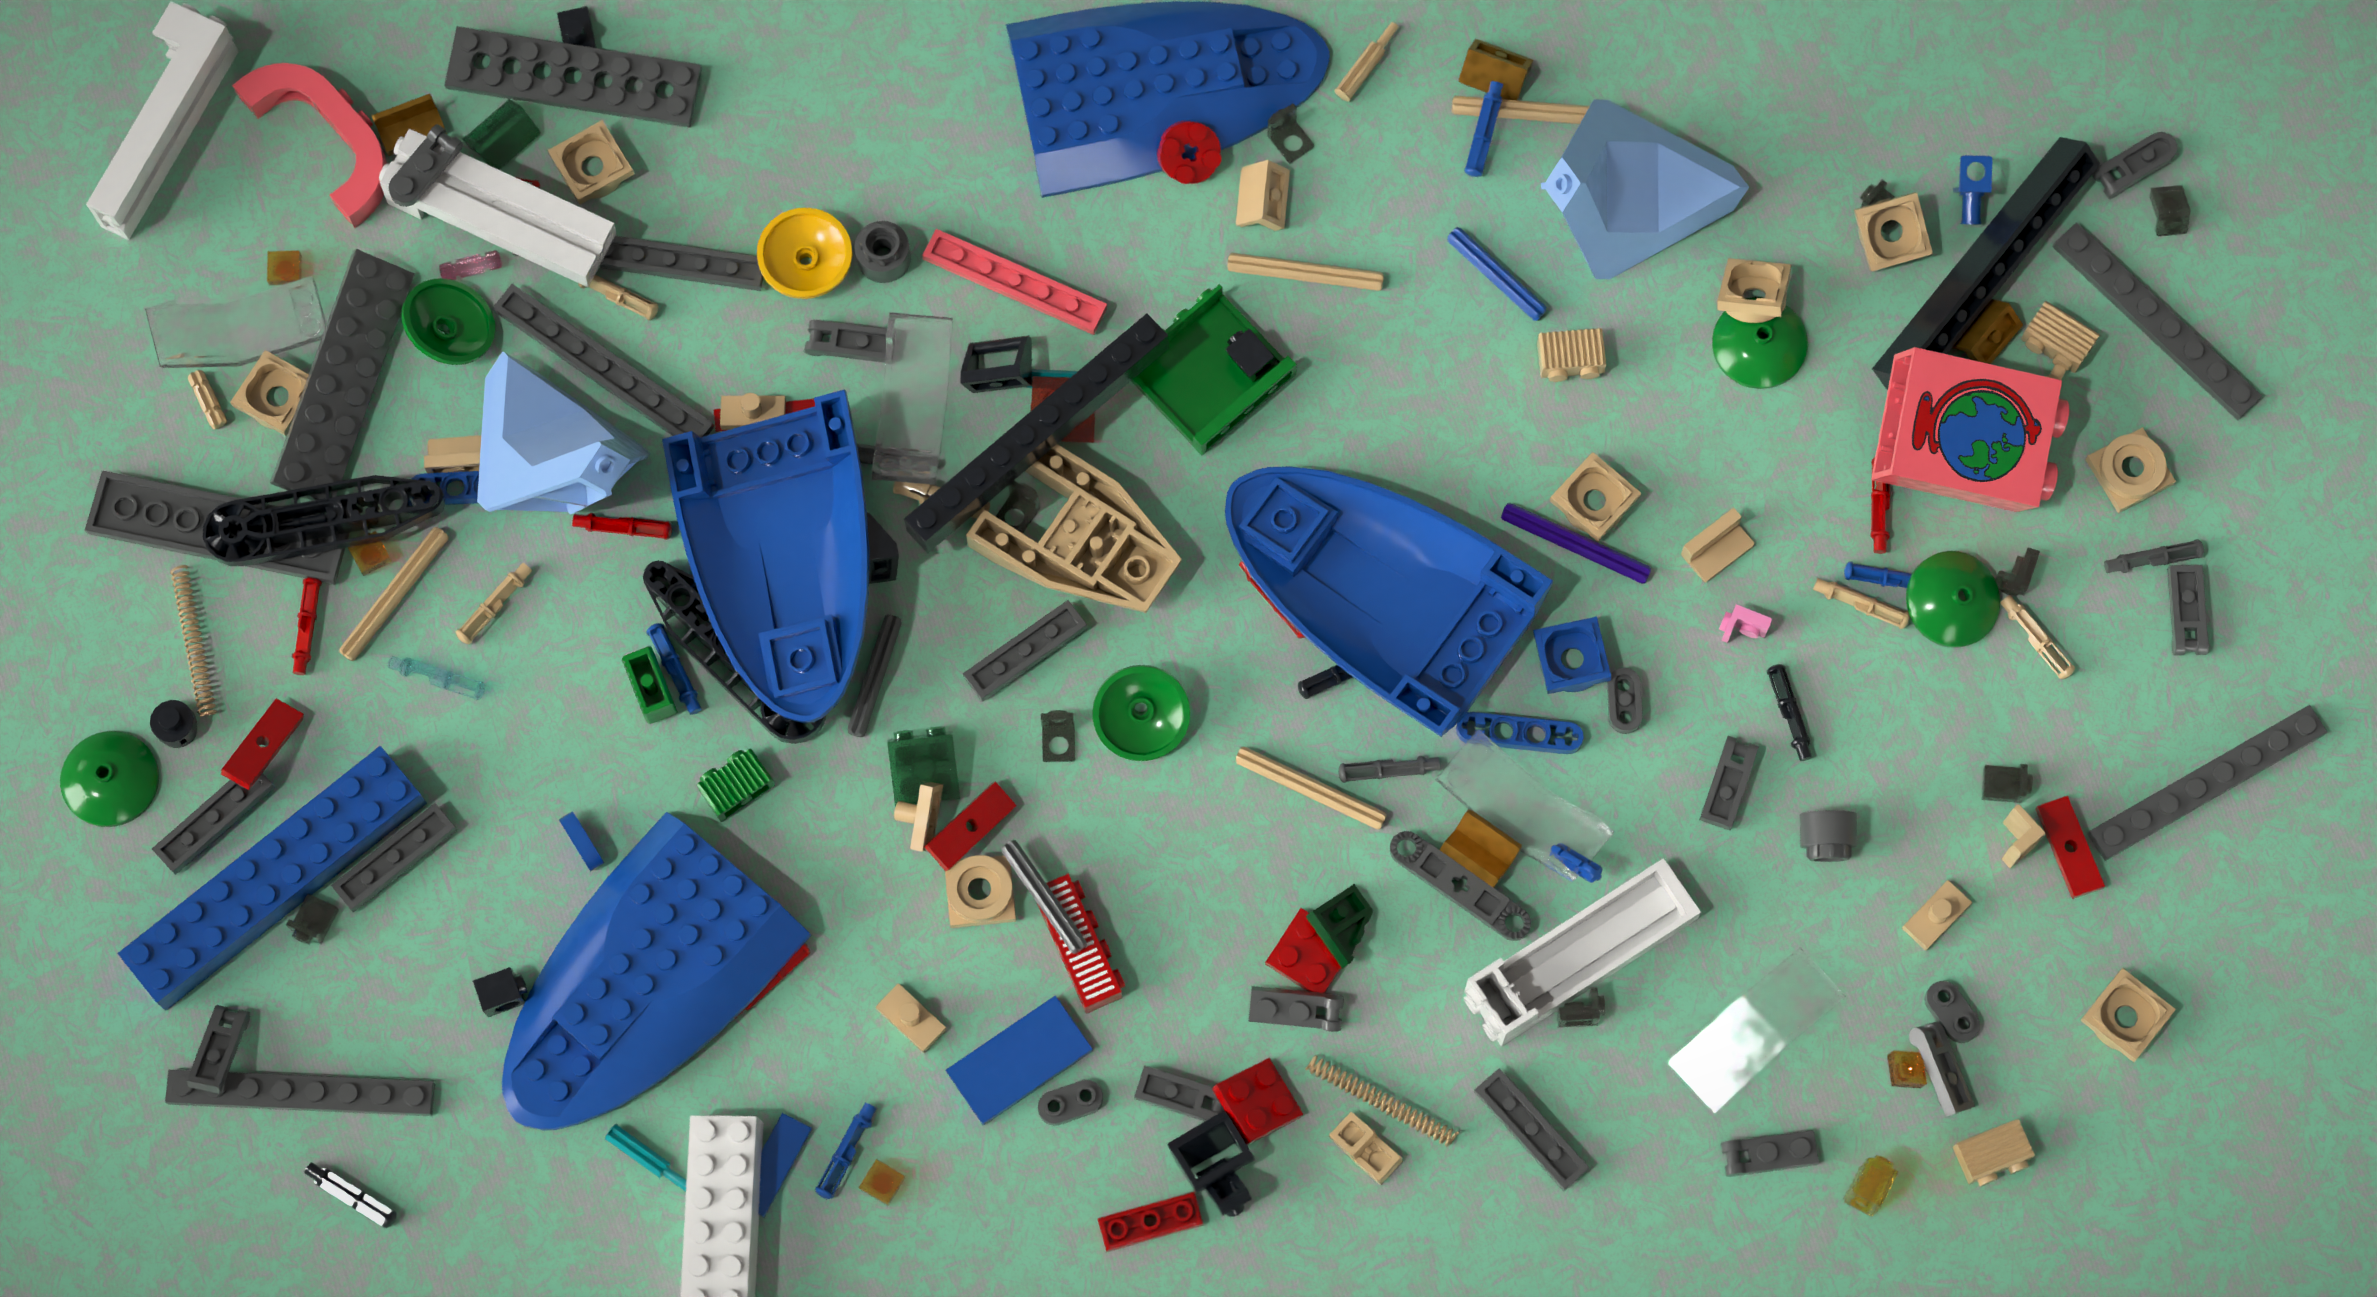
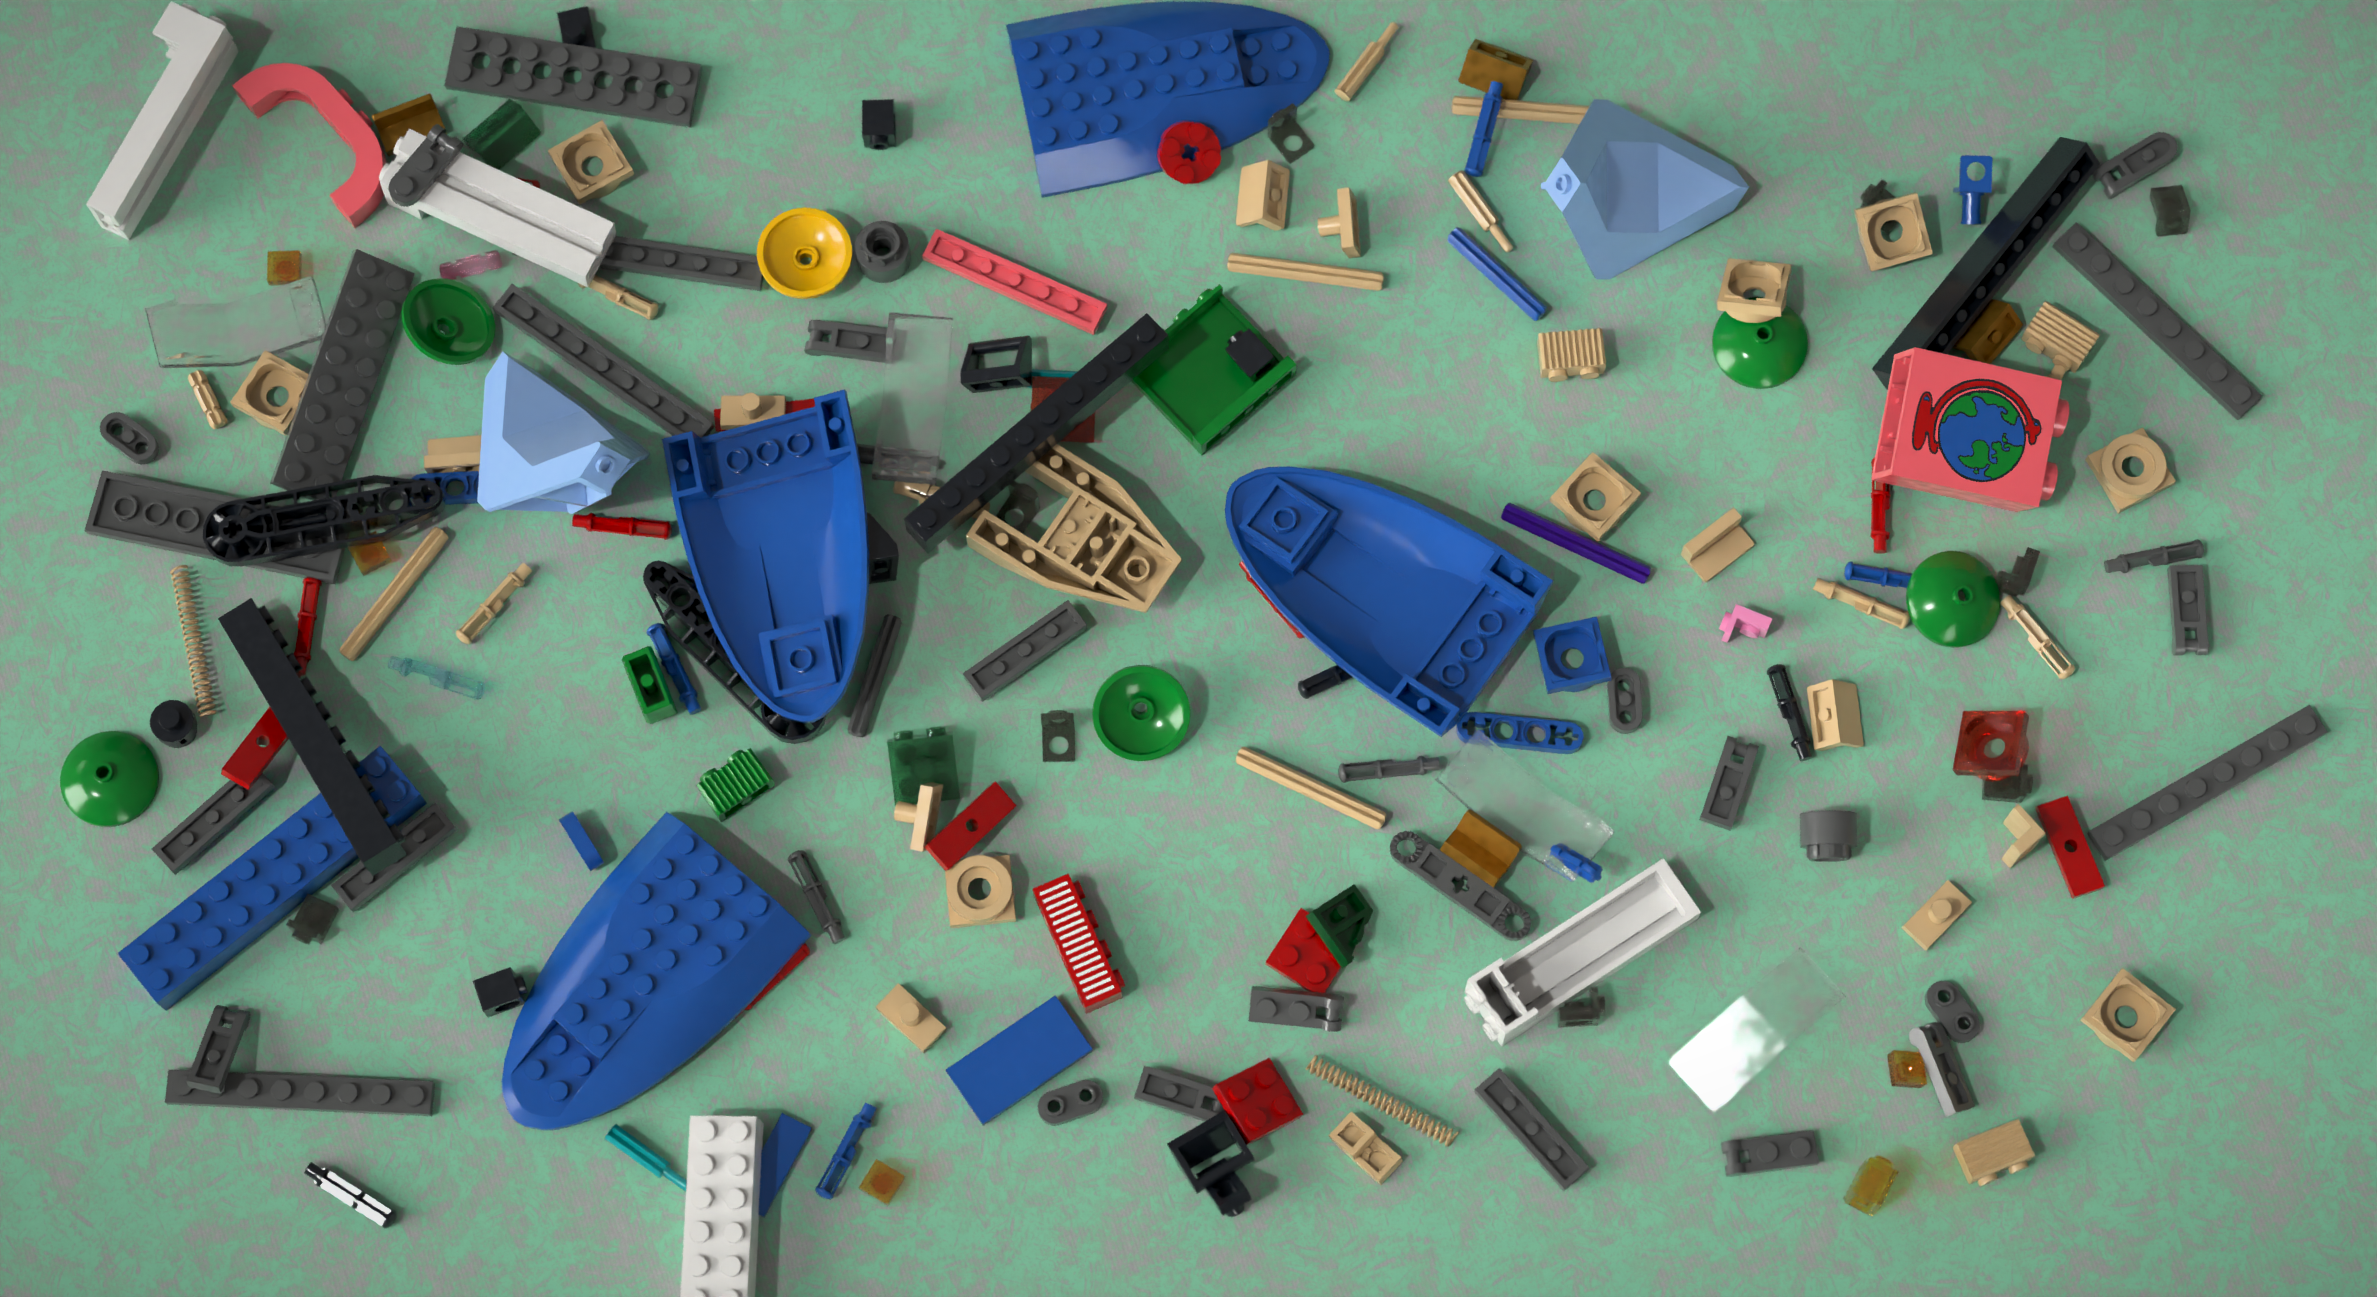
(130, 439): none -> dark grey plate
(313, 737): none -> black brick
(816, 896): none -> dark grey piece
(879, 123): none -> black brick
(1044, 896): dark grey axle -> none
(1129, 1228): red tile -> none
(1344, 224): none -> tan tile
(1479, 207): none -> tan axle
(1834, 715): none -> tan panel
(1983, 726): none -> clear red piece

